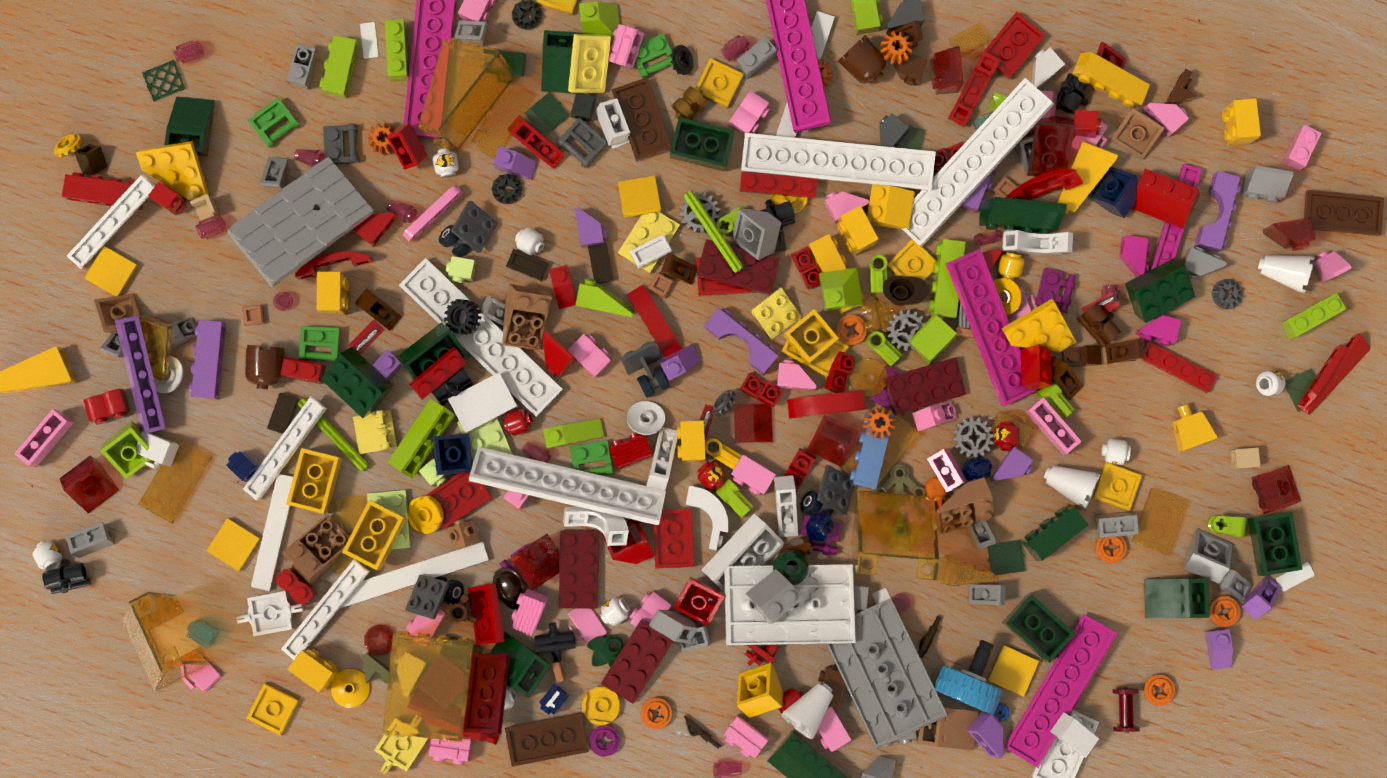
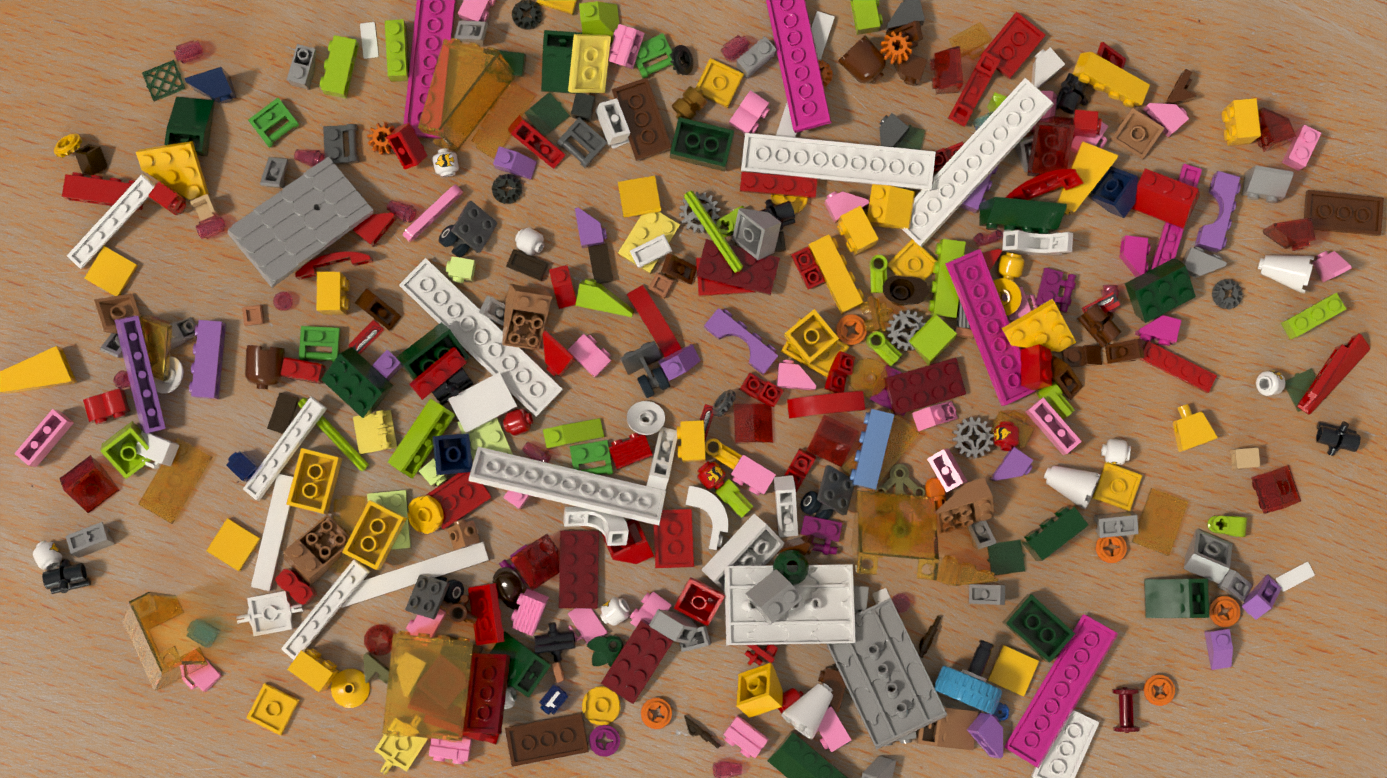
(121, 379): none -> clear pink plate
(213, 84): none -> dark blue slope
(454, 314): black tyre -> none
(776, 313): light yellow hinge -> none
(819, 526): clear blue head -> none
(840, 289): lime slope -> none
(874, 417): orange gear -> none
(977, 468): clear blue head -> none
(1004, 187): nougat tile -> none
(1074, 734): white brick -> none
(1274, 130): none -> clear red slope
(1275, 544): dark green brick -> none
(1337, 437): none -> black pin

